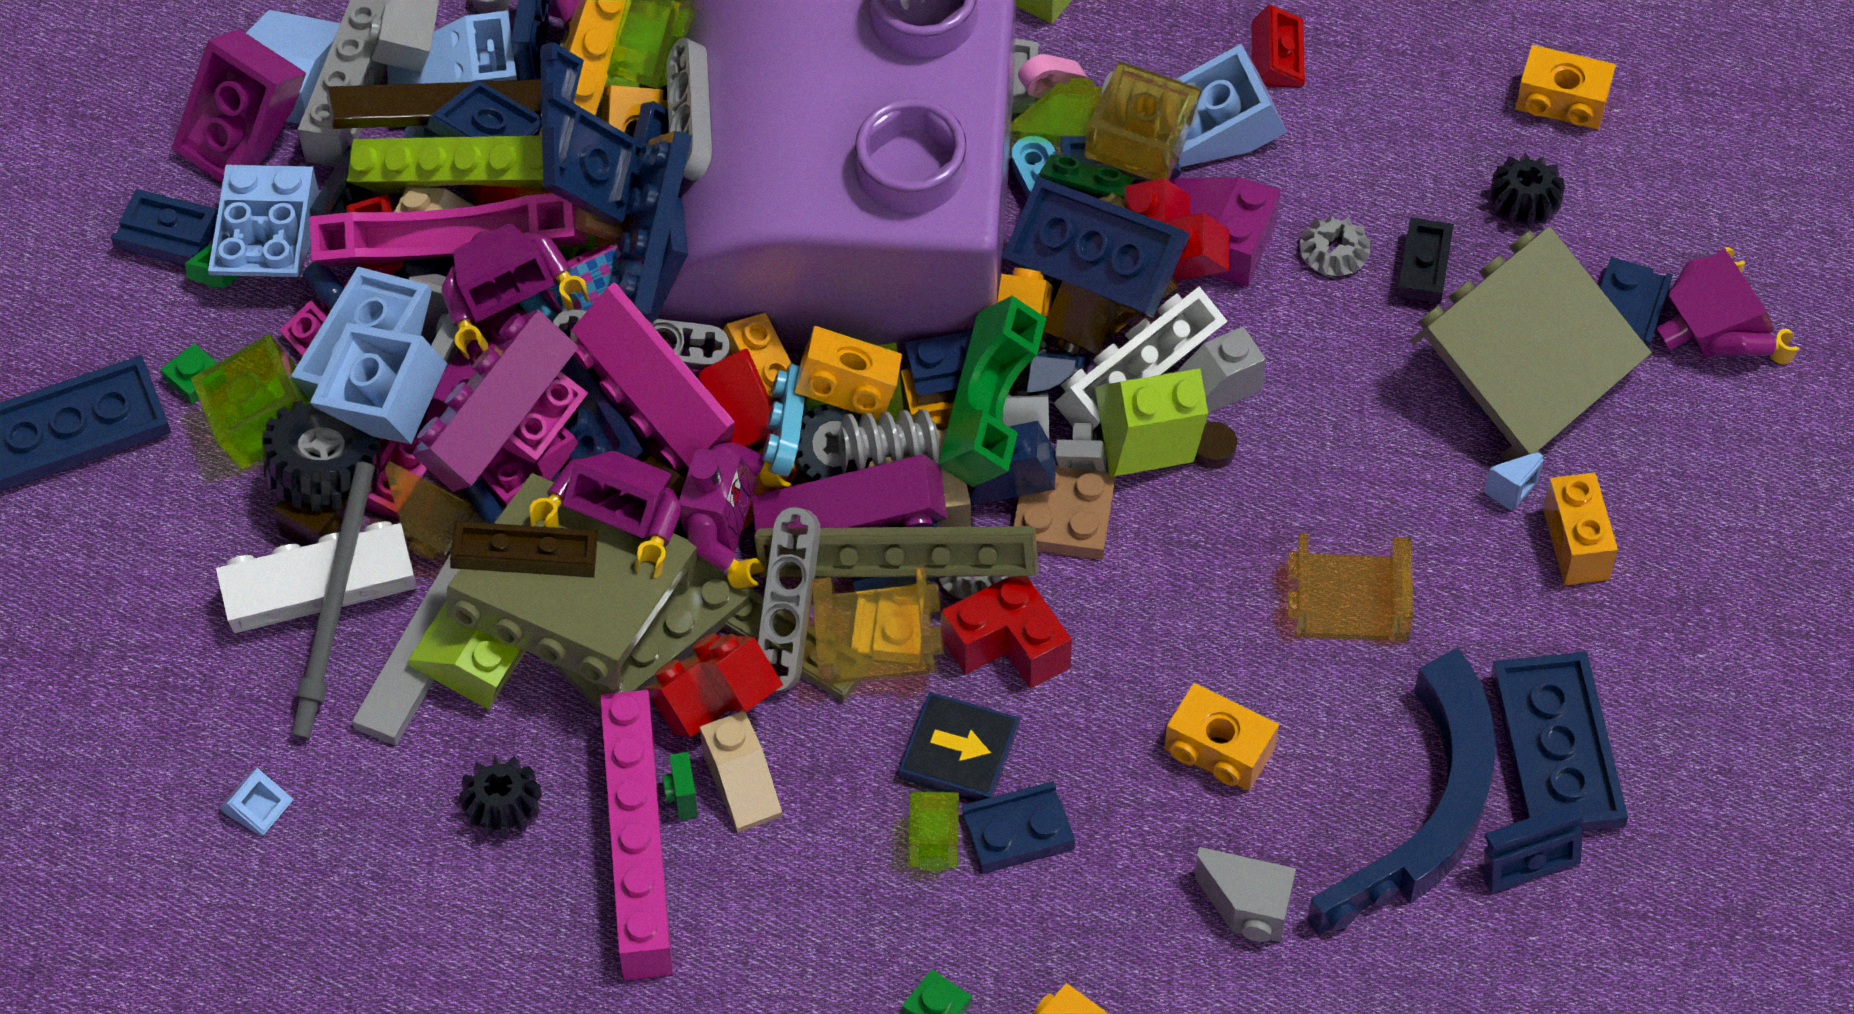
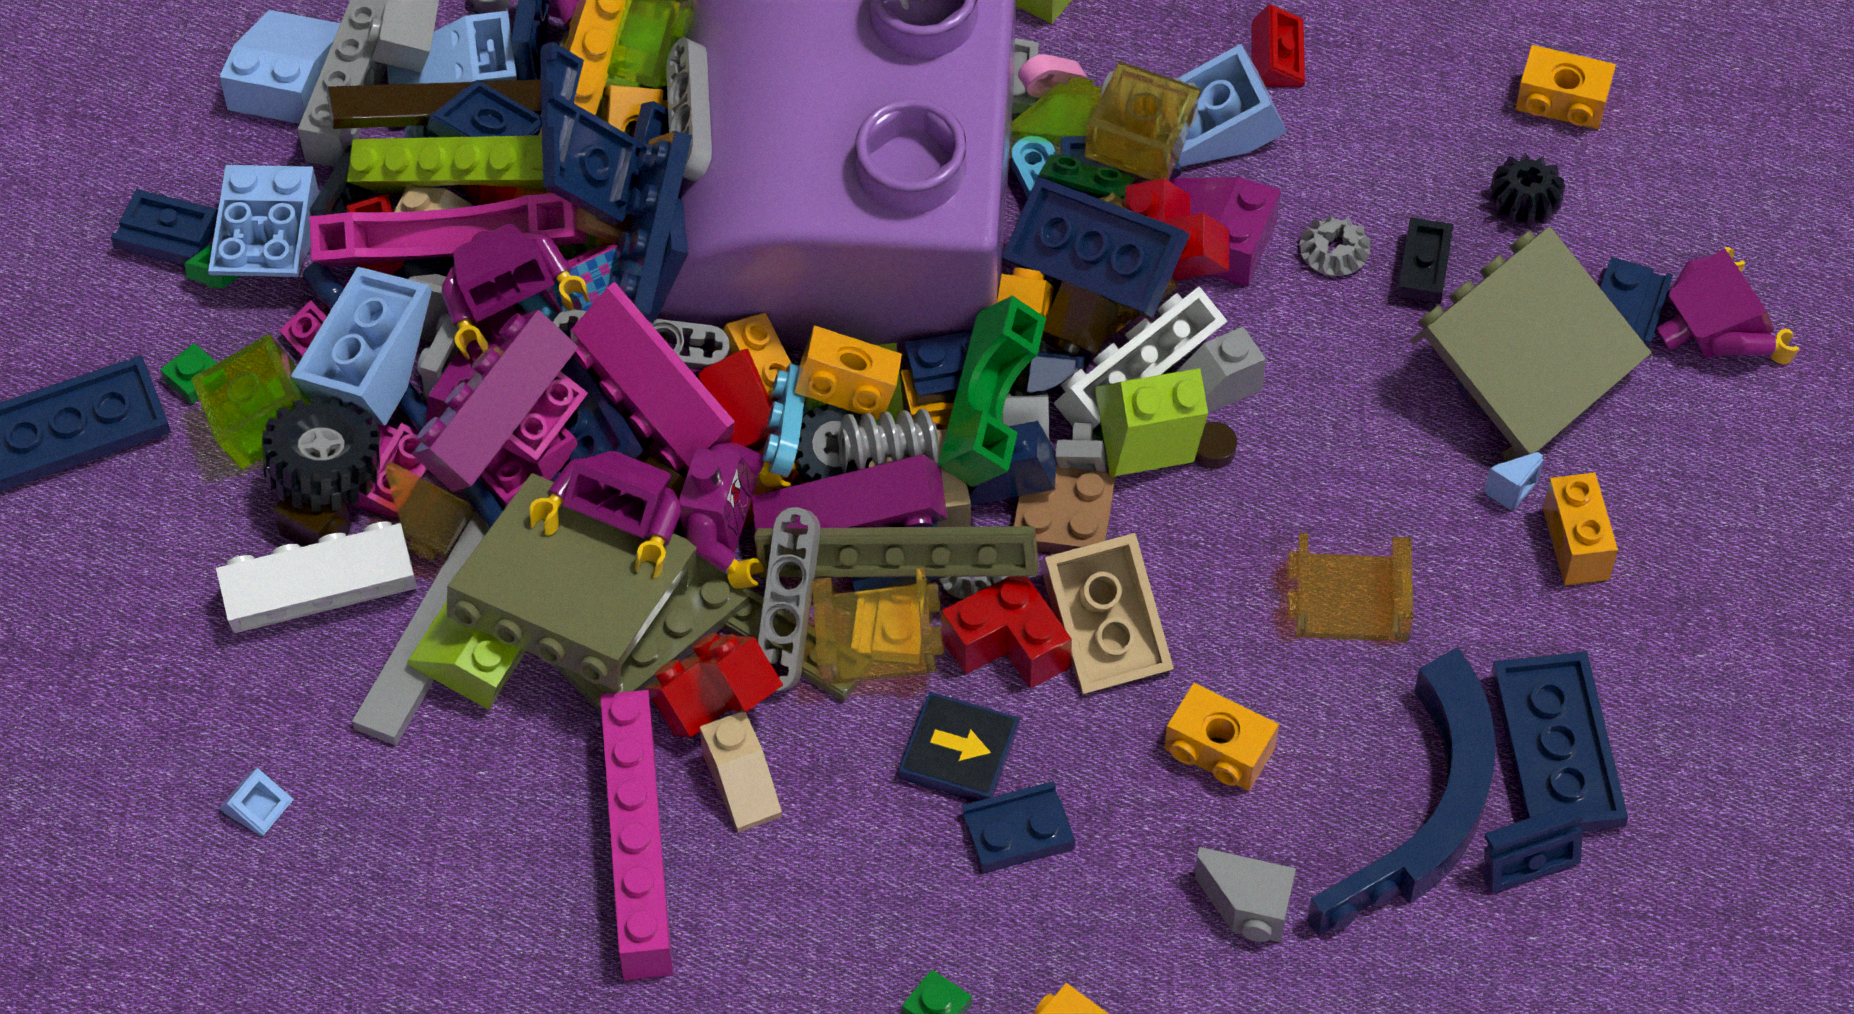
(236, 103): magenta slope -> none
(312, 688): dark grey bar -> none
(380, 381): light blue slope -> none
(500, 796): black gear -> none
(524, 549): dark brown tile -> none
(680, 786): green plate -> none
(933, 830): clear neon green brick -> none
(1108, 612): none -> tan slope

